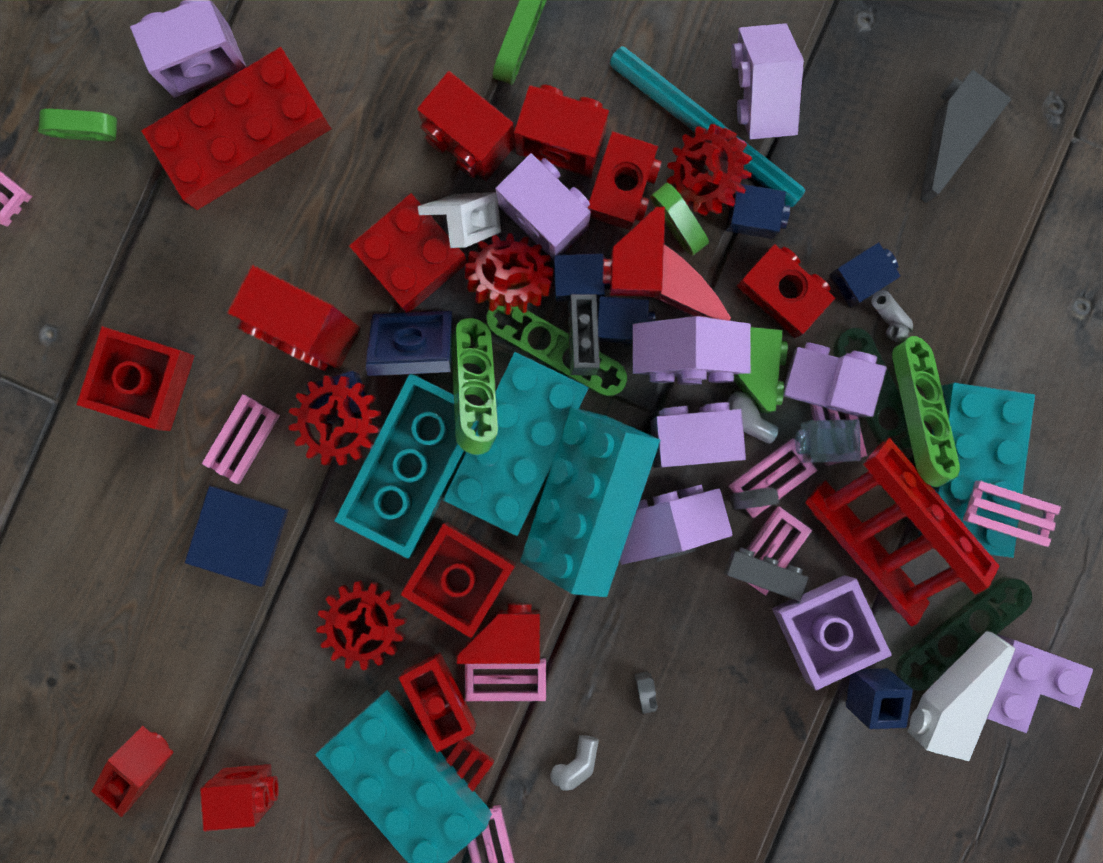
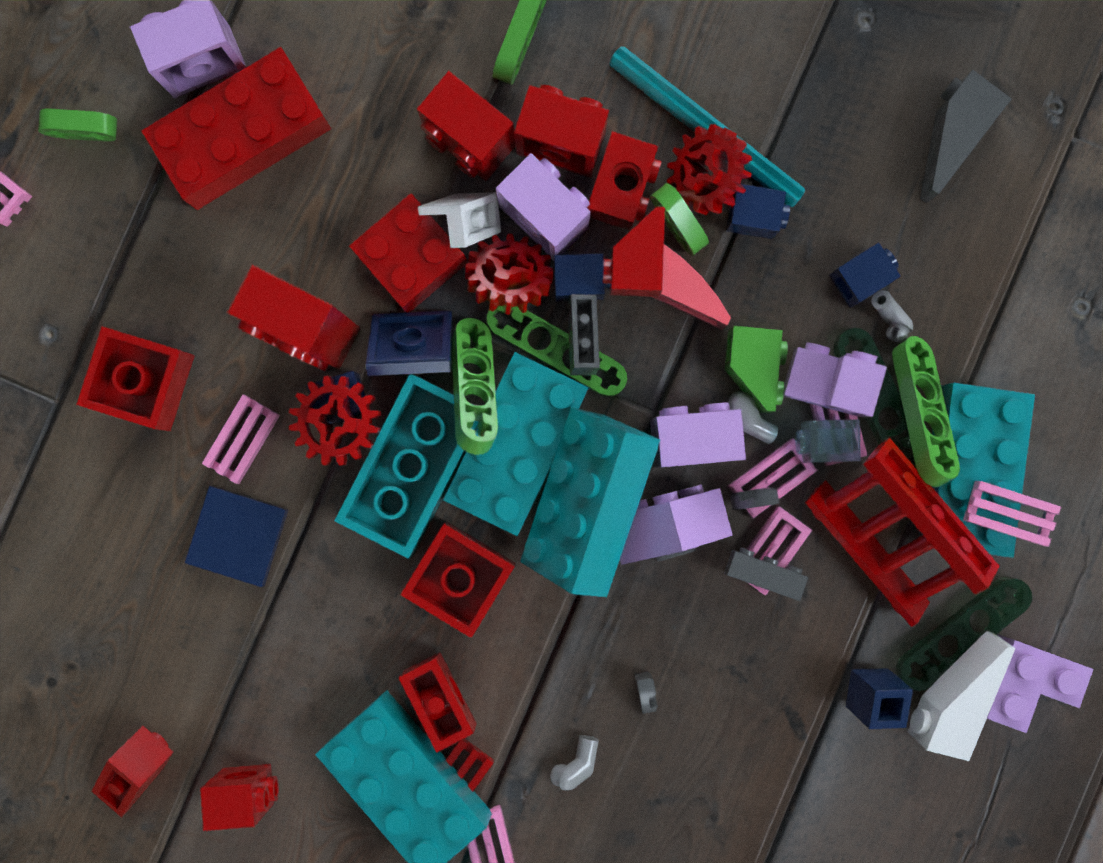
(344, 619): red gear -> none
(506, 639): red slope -> none
(540, 679): bright pink tile -> none
(618, 316): dark blue brick -> none
(691, 350): lavender brick -> none
(771, 78): lavender brick -> none
(793, 314): red brick -> none
(832, 632): lavender brick -> none

